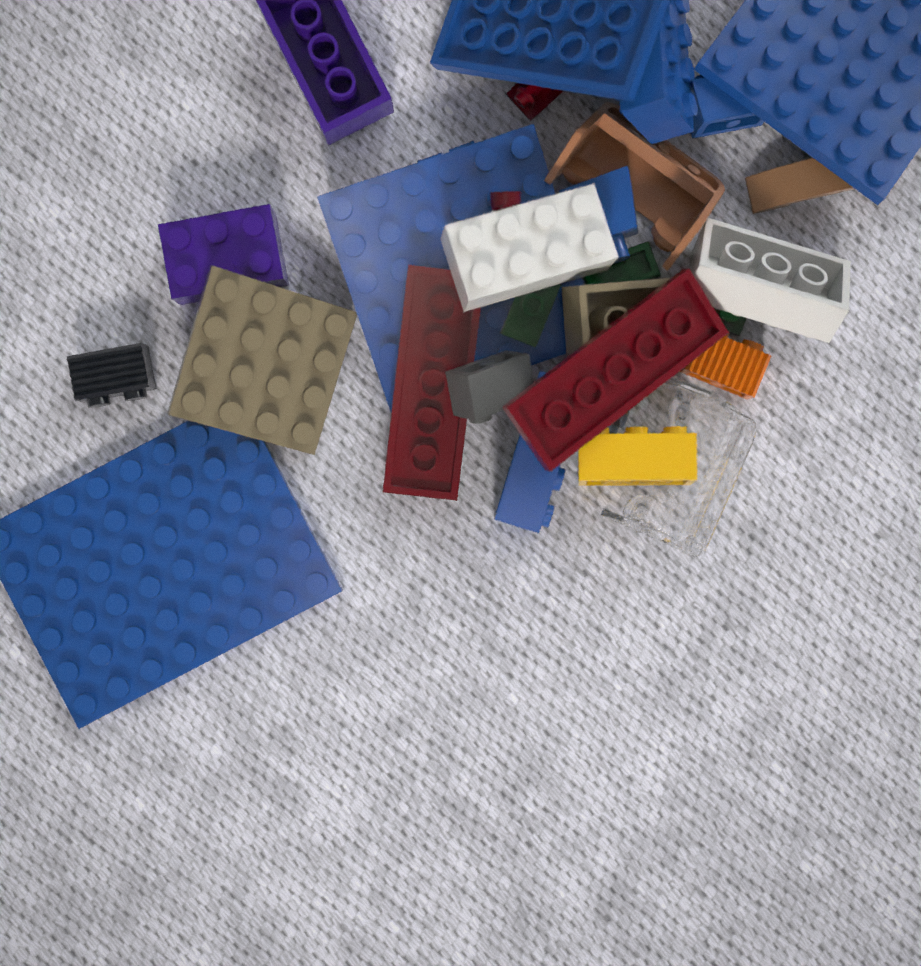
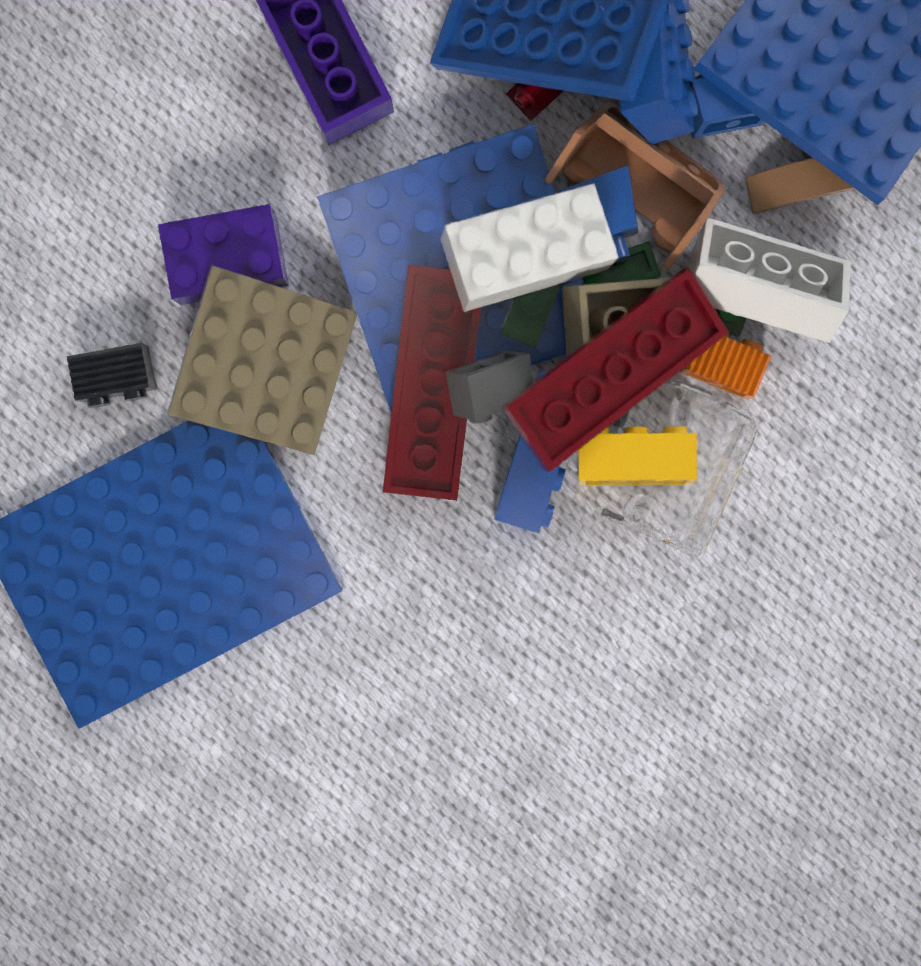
(504, 199): dark red hinge -> none

